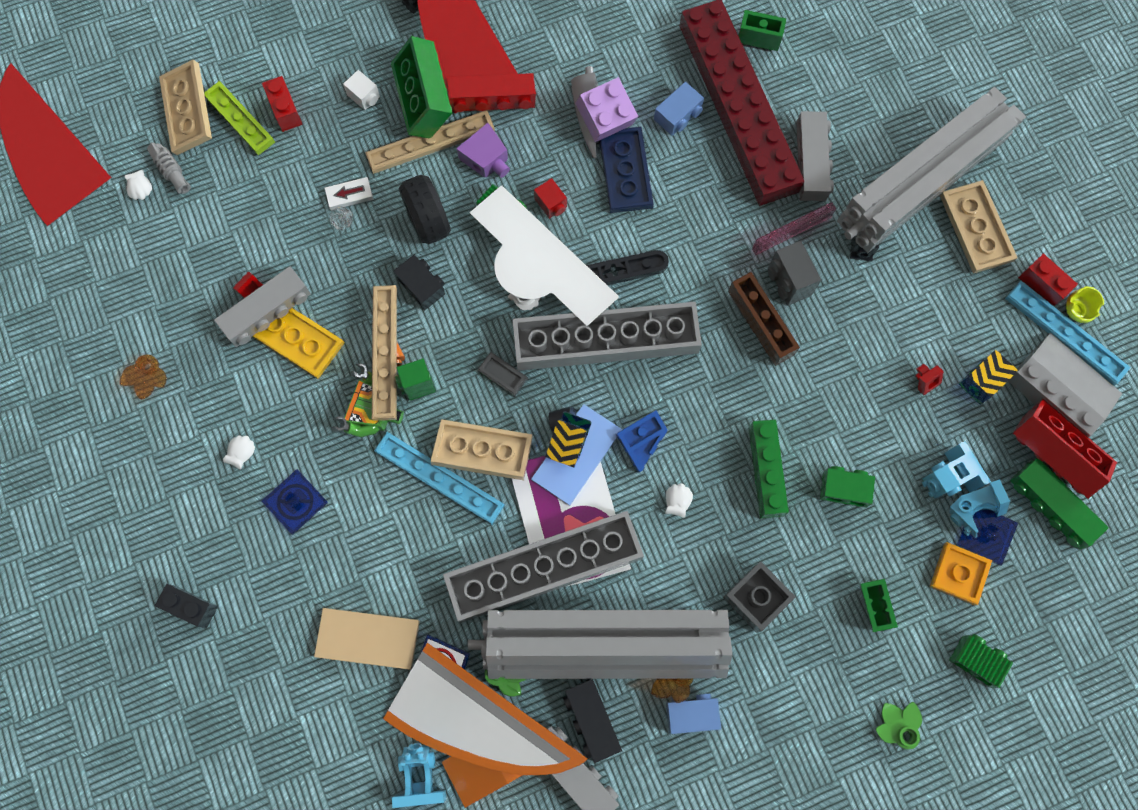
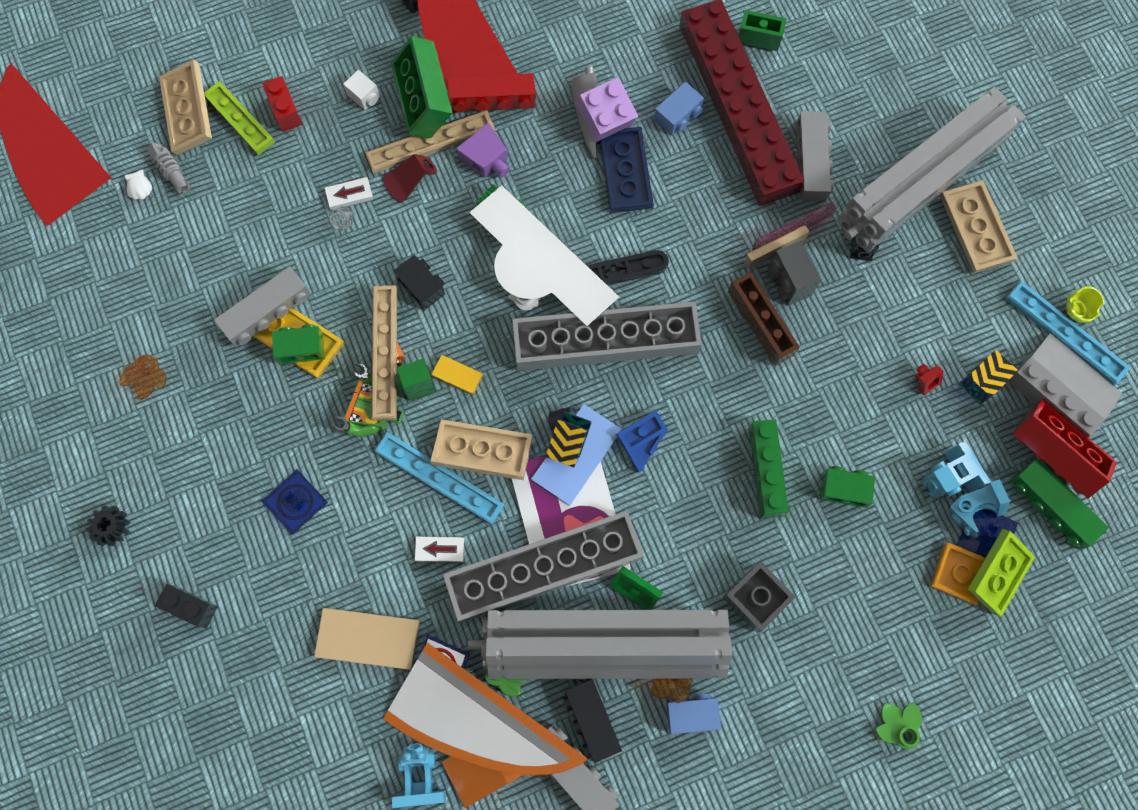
(102, 520): none -> black gear
(239, 451): white animal -> none
(247, 285): red tile -> none
(298, 344): none -> green brick
(405, 177): none -> dark red piece
(425, 209): black tyre -> none
(439, 549): none -> white tile
(457, 375): none -> yellow tile
(502, 374): dark grey tile -> none
(550, 198): red brick -> none
(636, 589): none -> green plate
(678, 500): white animal -> none
(768, 250): none -> tan tile
(878, 605): green brick -> none
(981, 661): green brick -> none
(1001, 573): none -> lime plate
(1048, 280): red brick -> none

